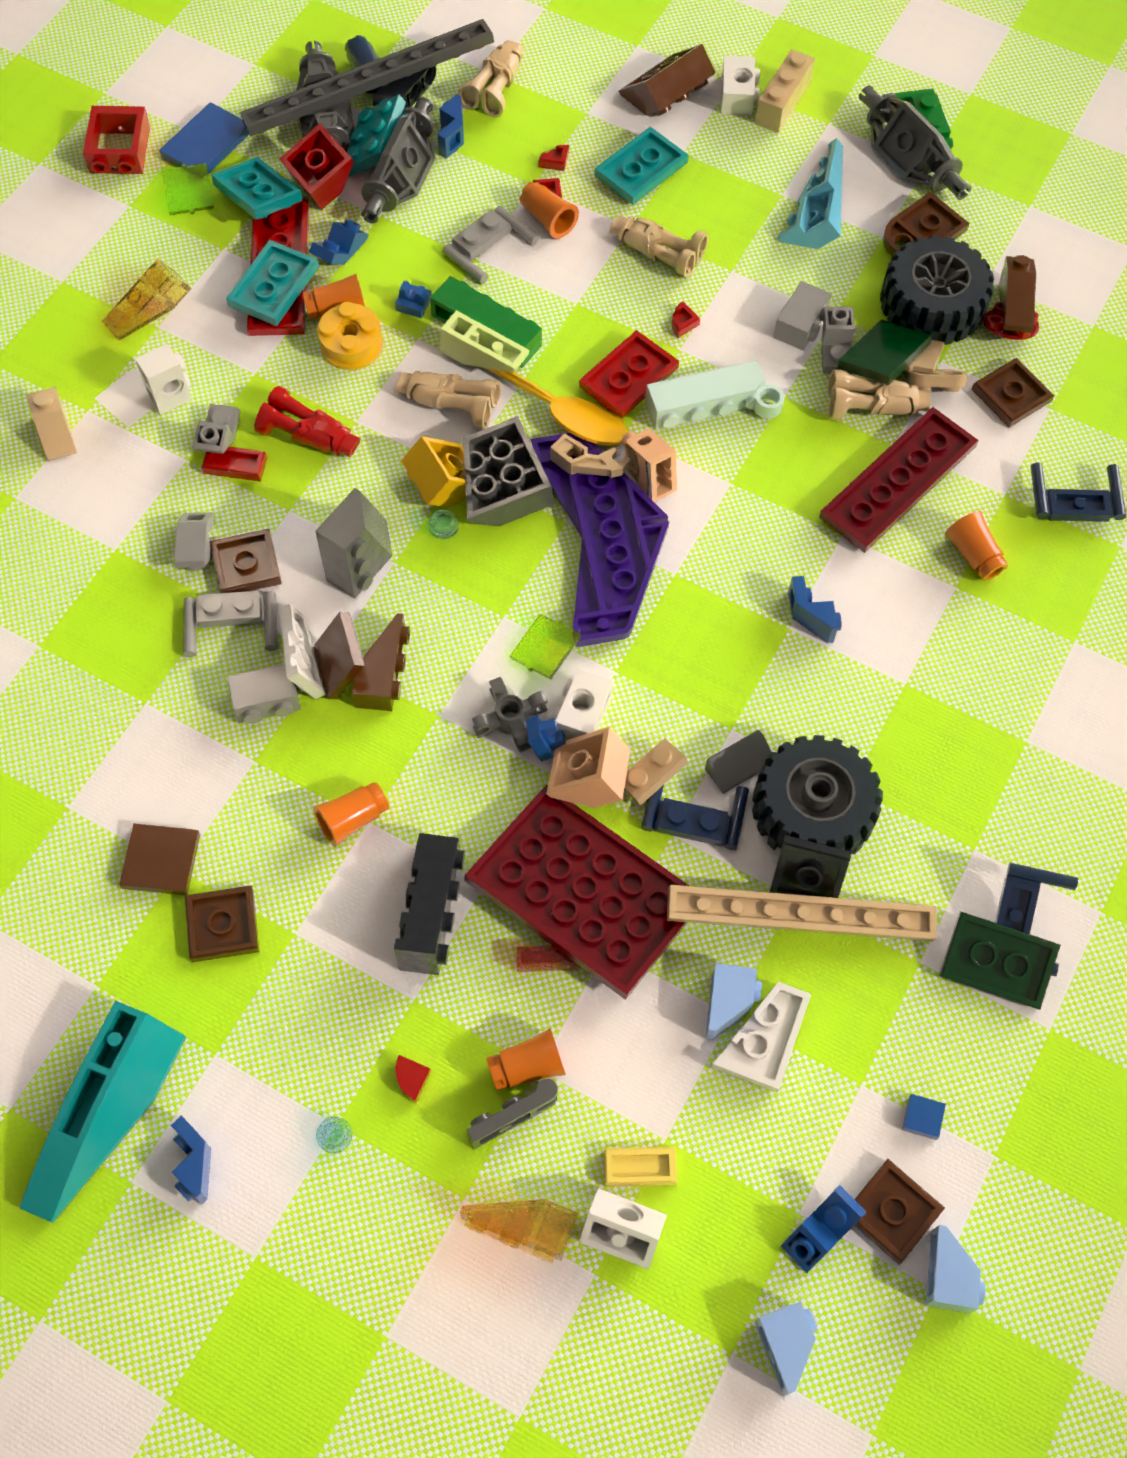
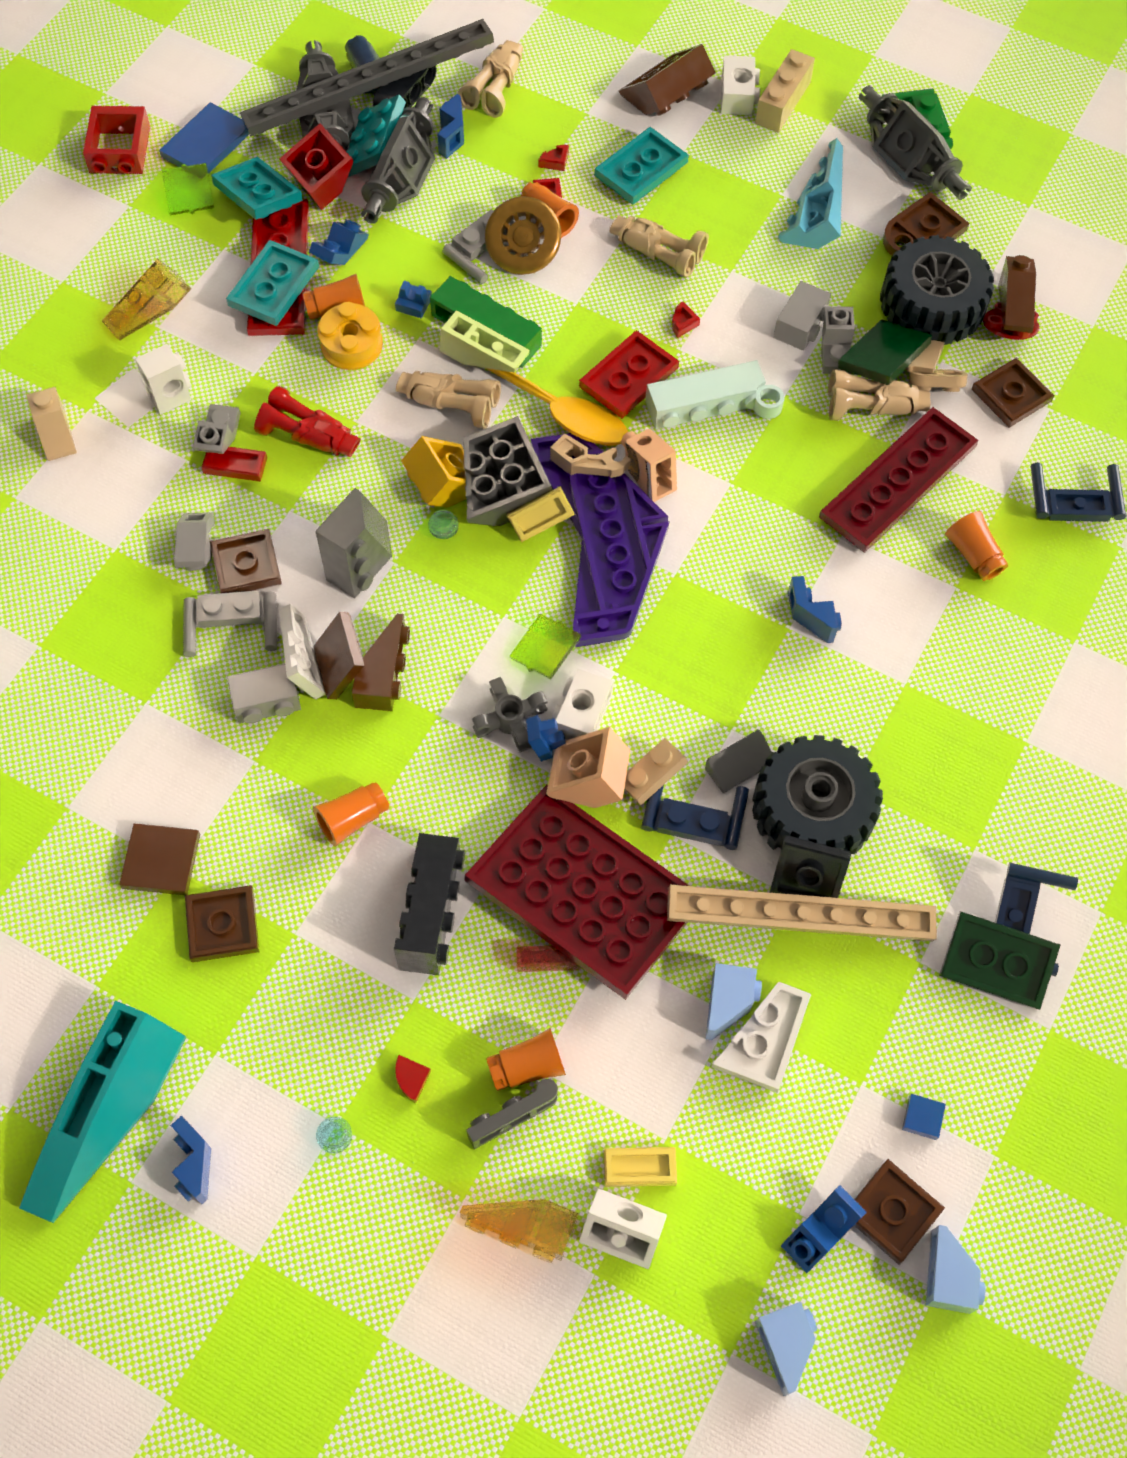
(523, 235): none -> pearl gold wheel
(540, 514): none -> light yellow tile

